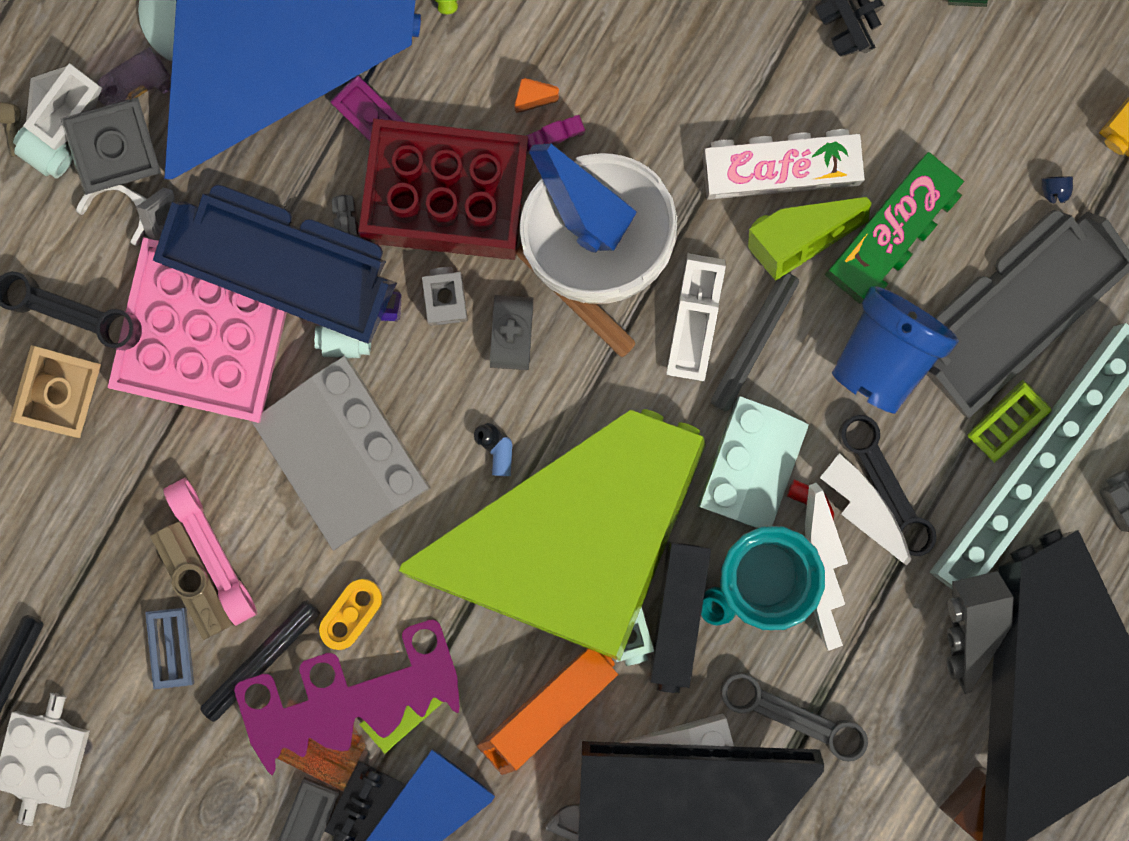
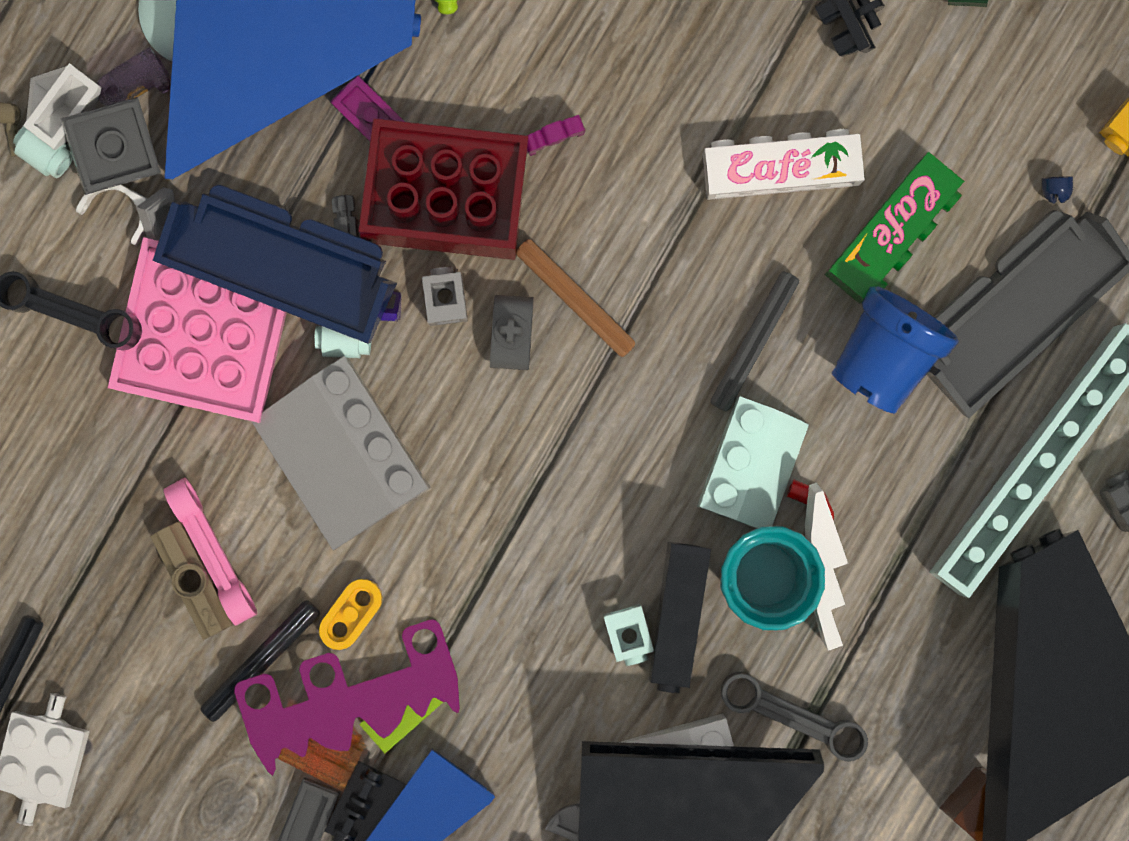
(55, 392): tan slope -> none
(154, 649): sand blue tile -> none
(498, 445): arm -> none
(534, 95): orange slope -> none
(547, 711): orange slope -> none
(575, 538): lime slope -> none
(583, 202): blue slope -> none
(605, 274): white piece -> none
(696, 317): white slope -> none
(712, 612): teal plate -> none
(802, 232): lime slope -> none
(866, 507): white slope -> none
(886, 482): black piece -> none
(980, 621): dark grey slope -> none
(1041, 410): lime slope -> none

